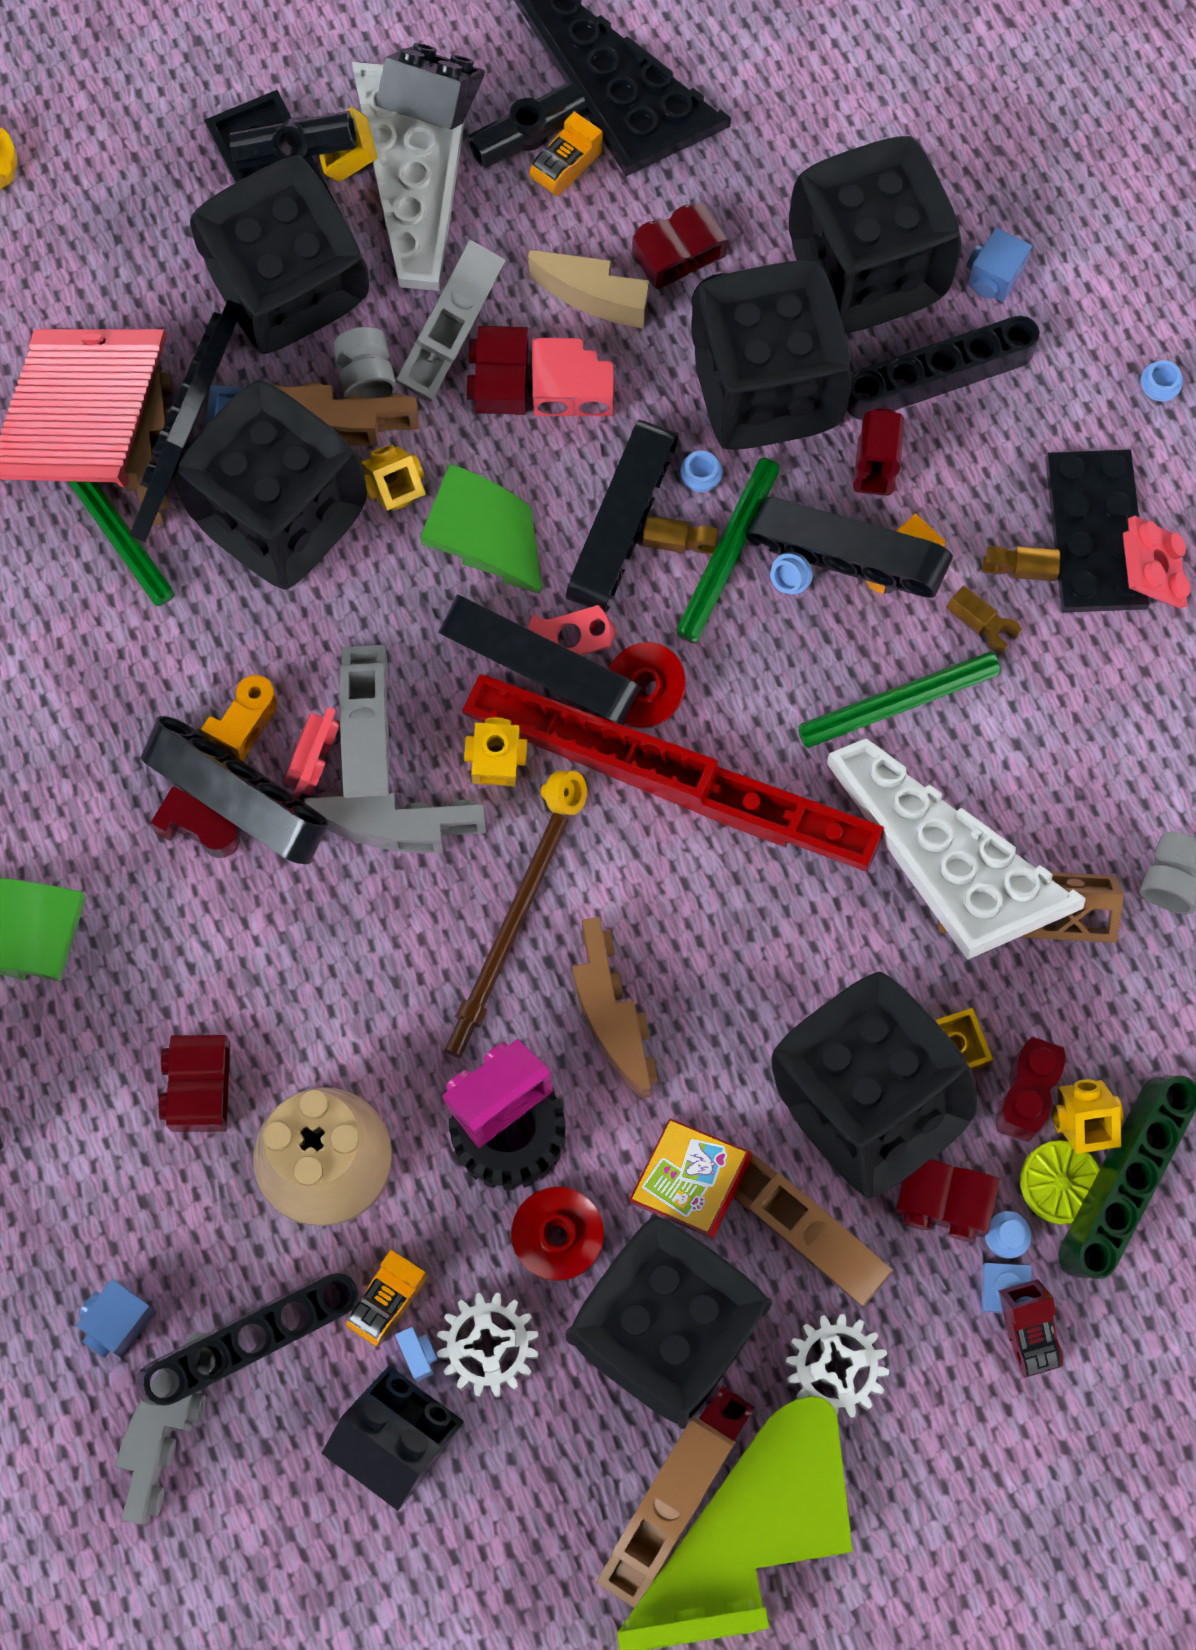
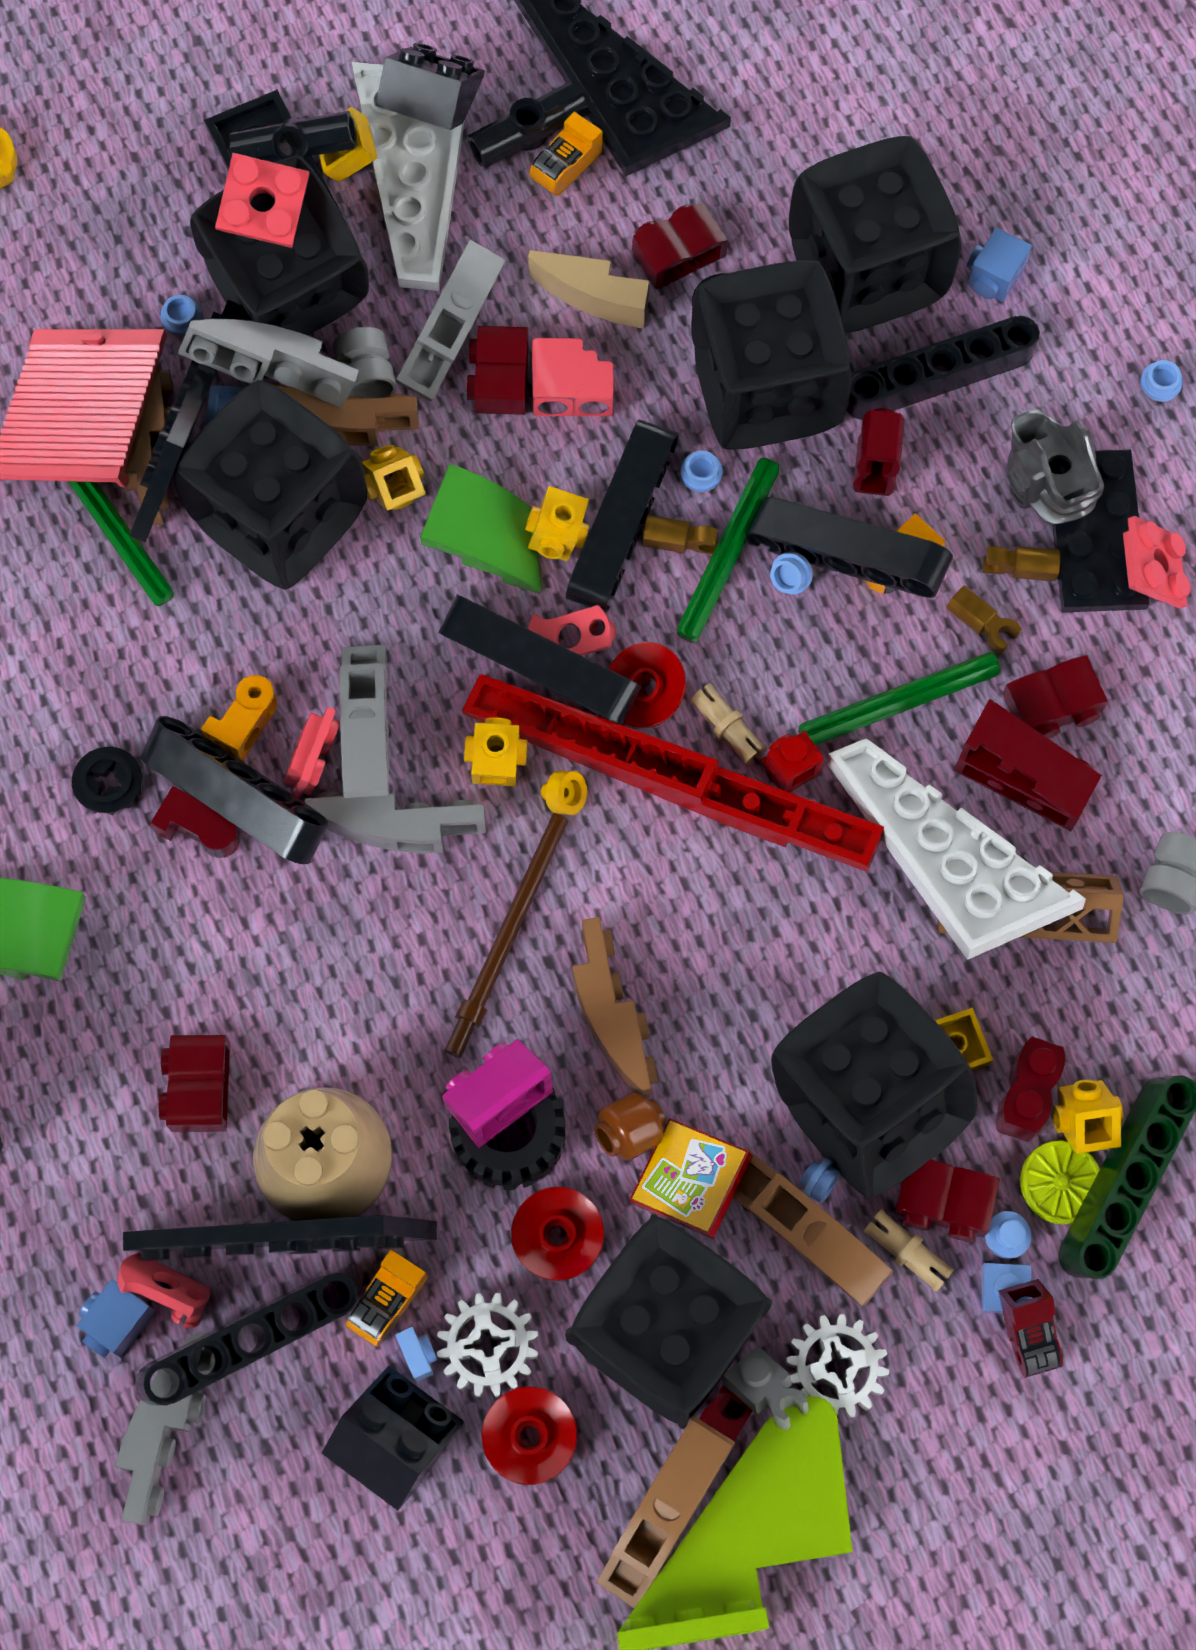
(100, 763): none -> black gear
(178, 313): none -> light blue plate
(186, 1298): none -> coral piece
(254, 176): none -> coral piece
(259, 350): none -> light grey slope
(282, 1237): none -> black wing
(524, 1409): none -> red dish
(558, 524): none -> yellow brick
(630, 1126): none -> dark orange head
(728, 724): none -> tan pin
(764, 1383): none -> light grey plate
(793, 761): none -> red brick
(819, 1180): none -> light blue plate
(908, 1250): none -> tan pin
(1026, 767): none -> dark red wedge
(1035, 444): none -> flat silver piece
(1057, 696): none -> dark red brick

